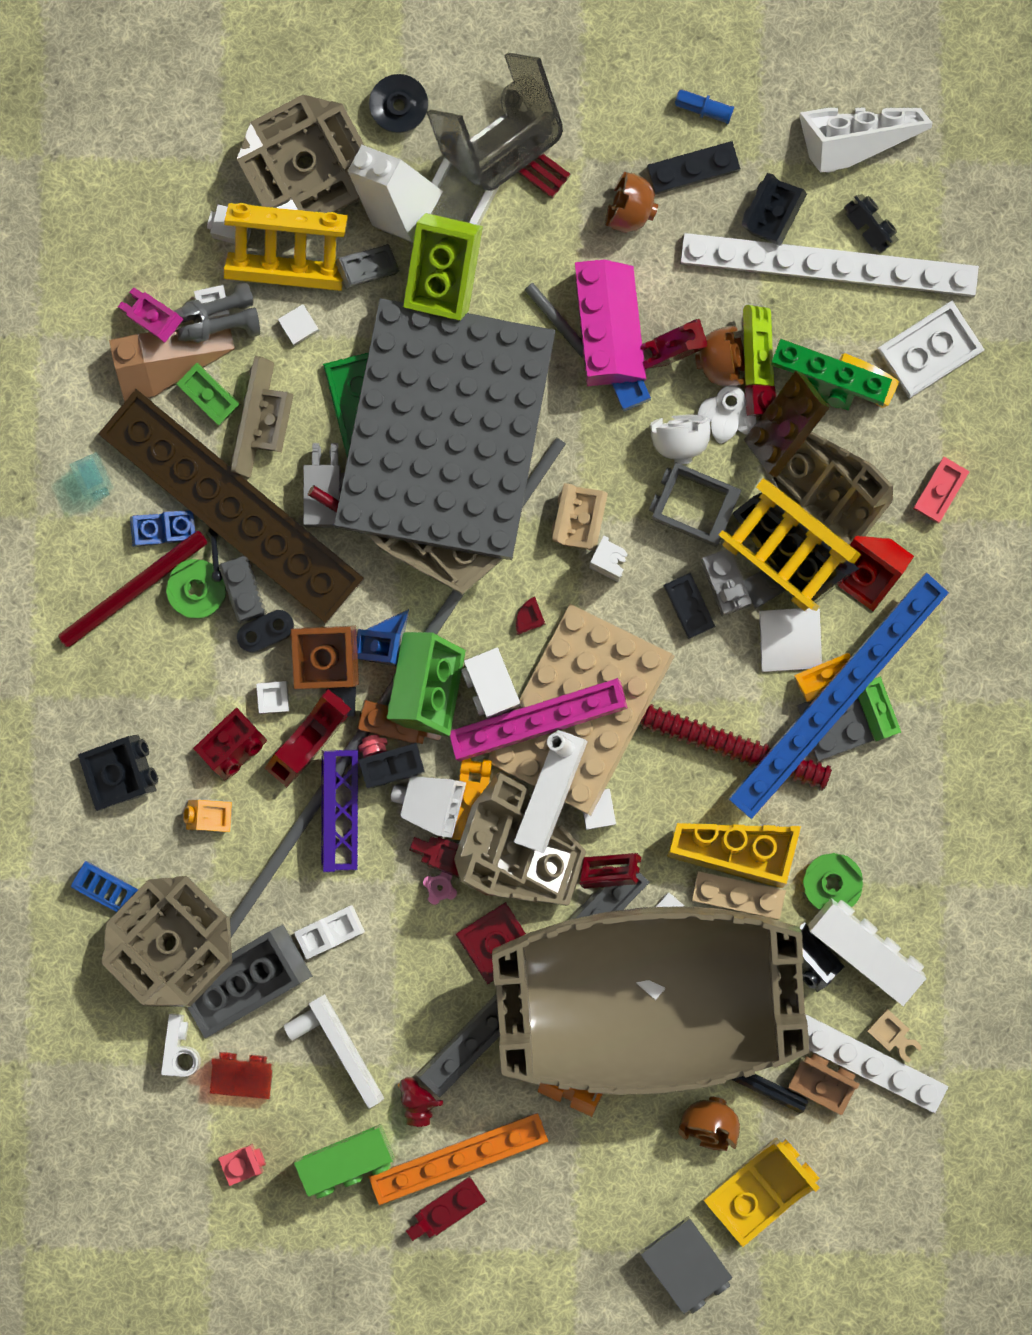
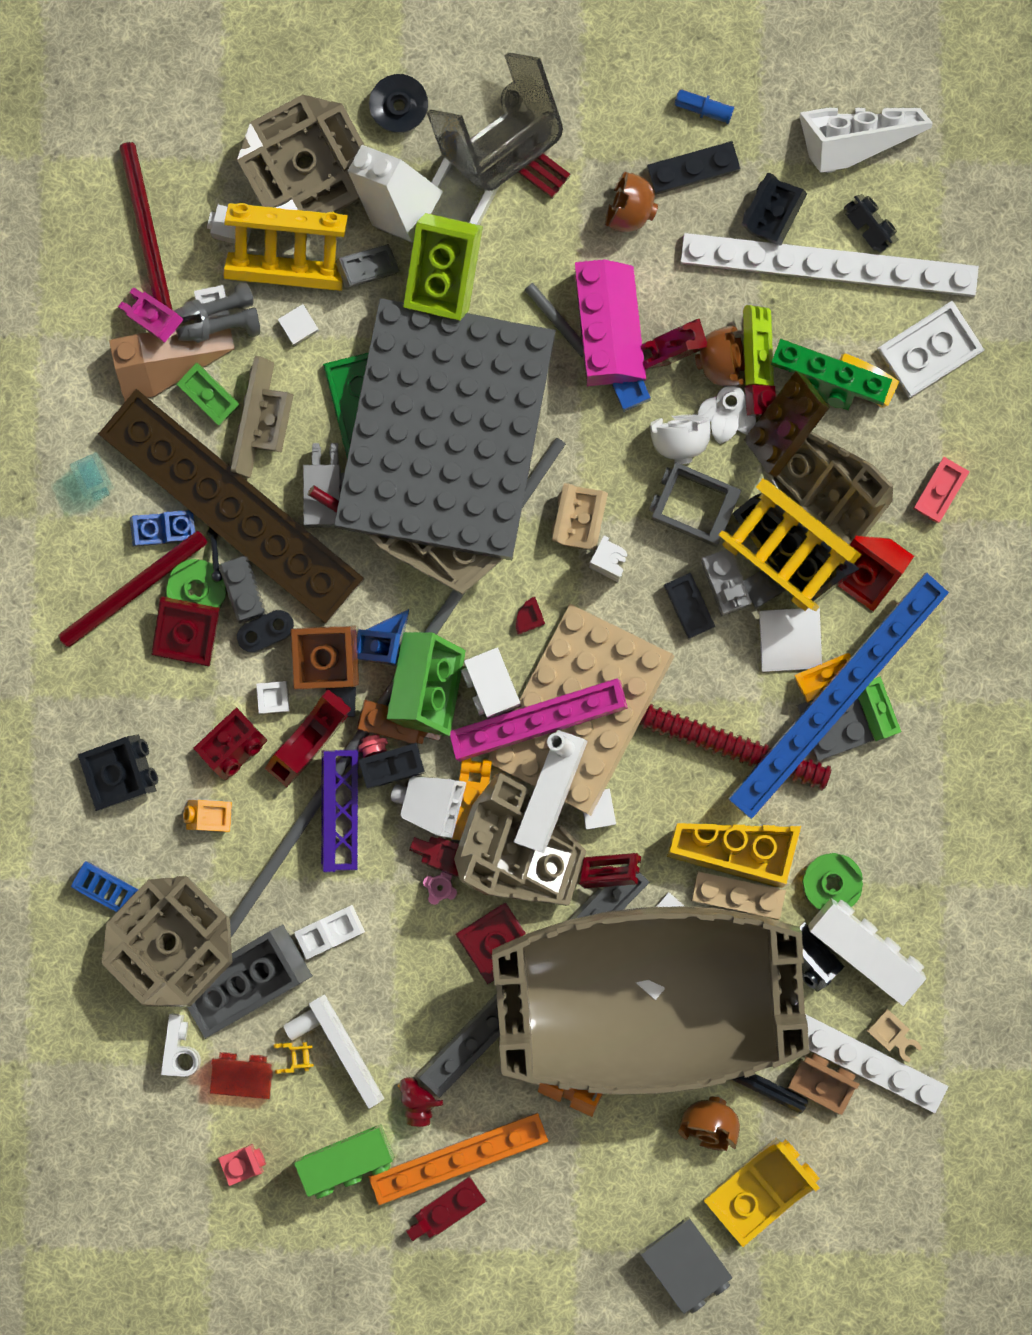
(144, 223): none -> dark red axle
(185, 631): none -> dark red tile
(305, 1053): none -> yellow piece

